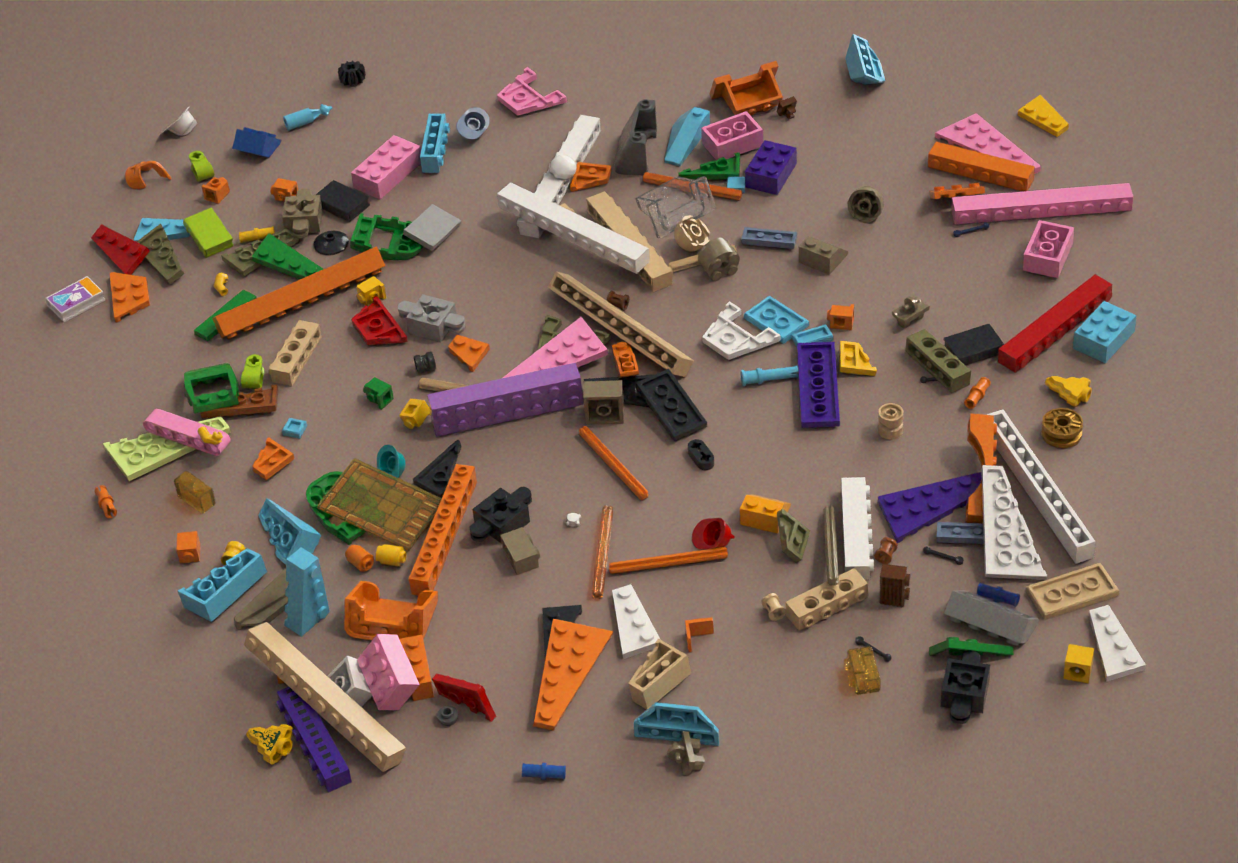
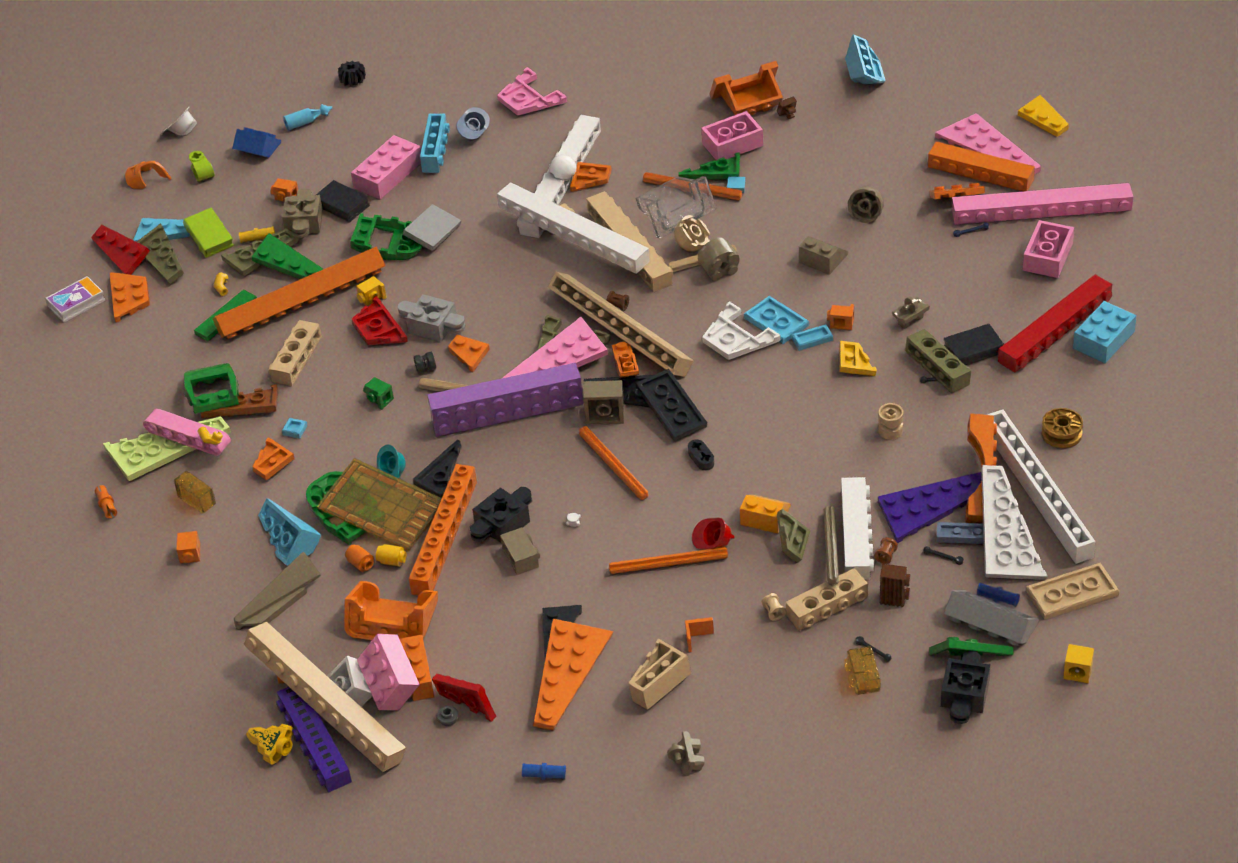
(218, 187): orange brick -> none
(223, 585): medium azure wedge -> none
(232, 549): yellow wheel -> none
(253, 372): lime piece -> none
(305, 592): medium azure wedge -> none
(331, 242): black dish -> none
(414, 413): yellow brick -> none
(602, 552): clear orange axle -> none
(631, 151): dark grey windscreen -> none
(633, 623): white wing -> none
(669, 721): medium azure wedge -> none
(686, 135): medium azure wedge -> none
(759, 375): medium azure pin -> none
(769, 238): sand blue plate -> none
(770, 167): dark purple brick -> none
(808, 390): dark purple plate -> none
(977, 392): orange pin -> none
(1070, 389): yellow rock -> none
(1115, 648): white wing -> none

